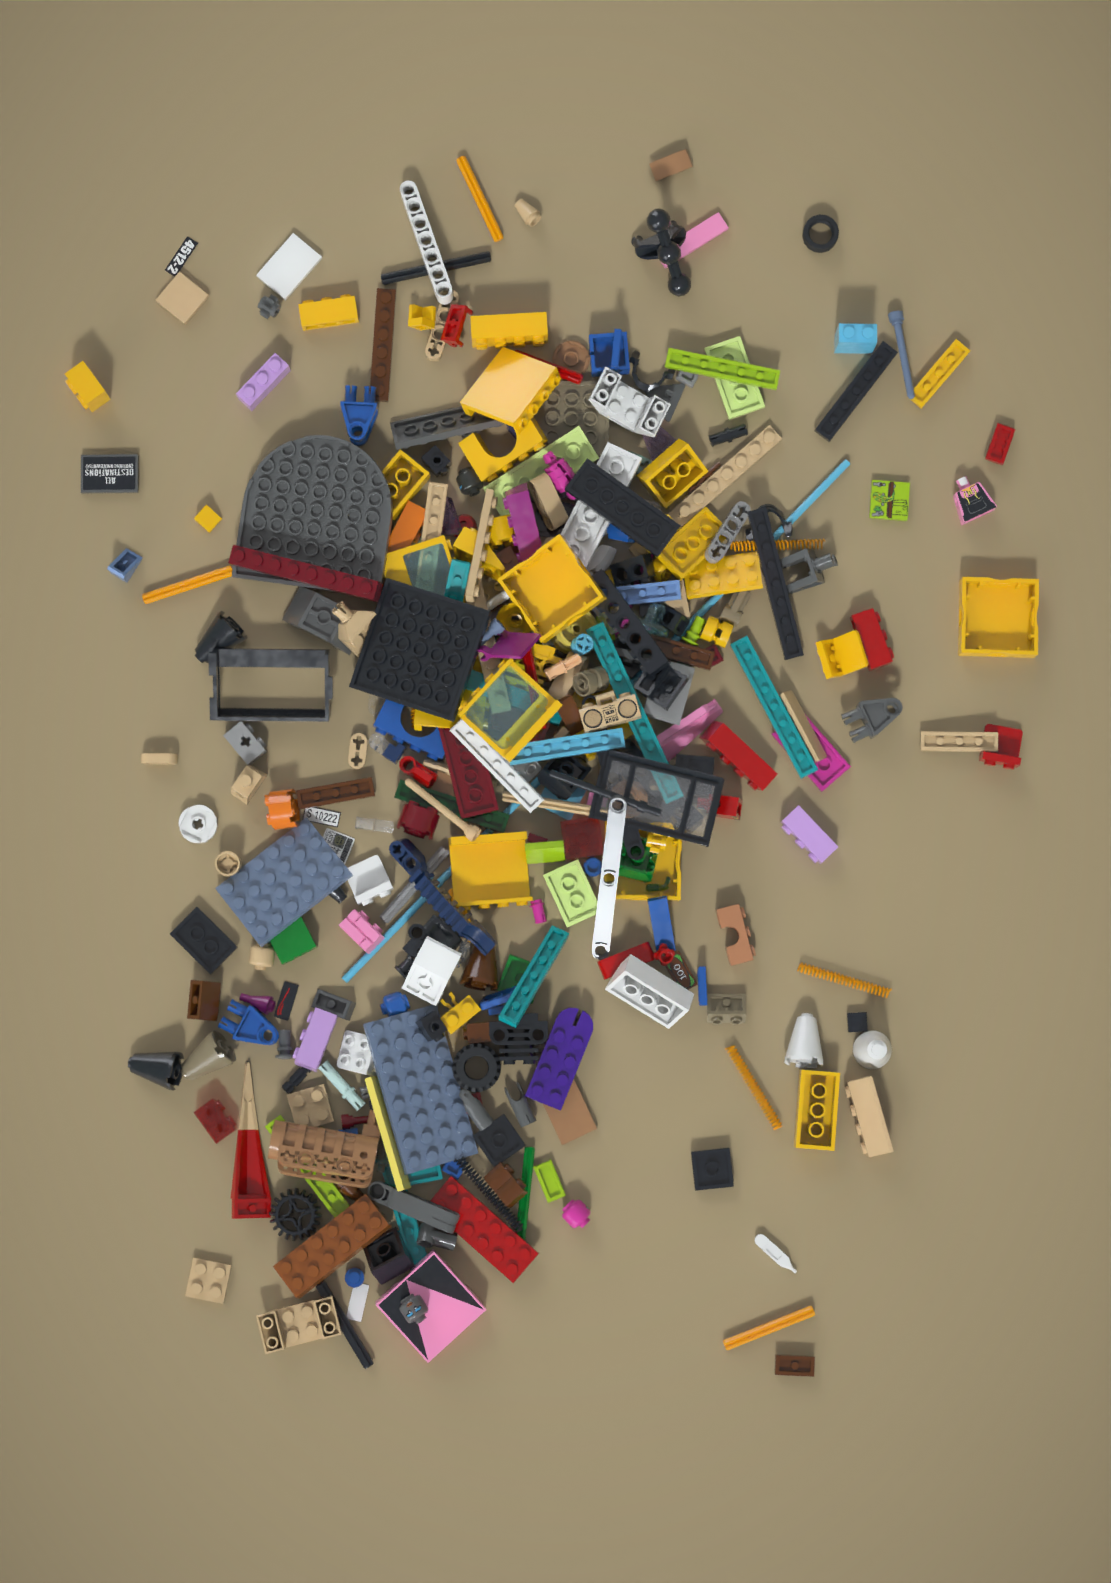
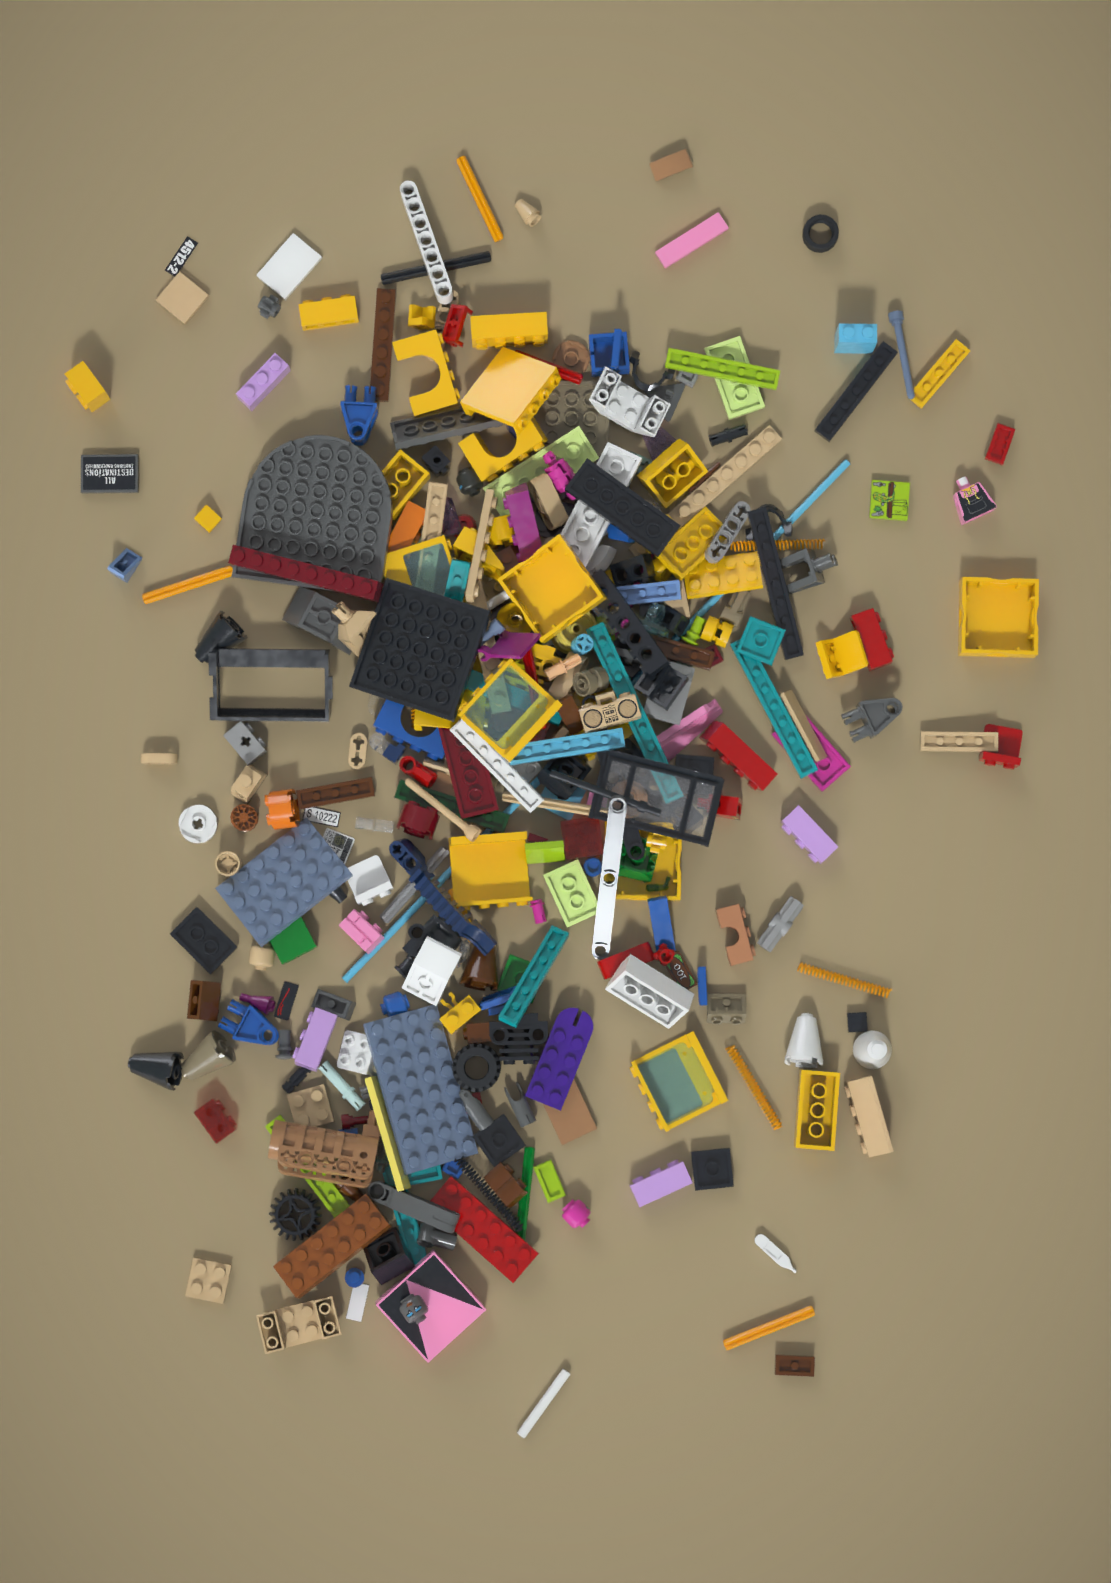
(244, 817): none -> dark orange wheel
(249, 1185): red plate -> none
(347, 1328): black axle -> none
(425, 1026): black brick -> none
(429, 345): none -> yellow arch
(543, 1403): none -> white piece
(660, 1183): none -> lavender brick
(665, 247): black connector -> none
(678, 1081): none -> clear light blue panel
(760, 640): none -> teal tile
(780, 924): none -> light grey piece

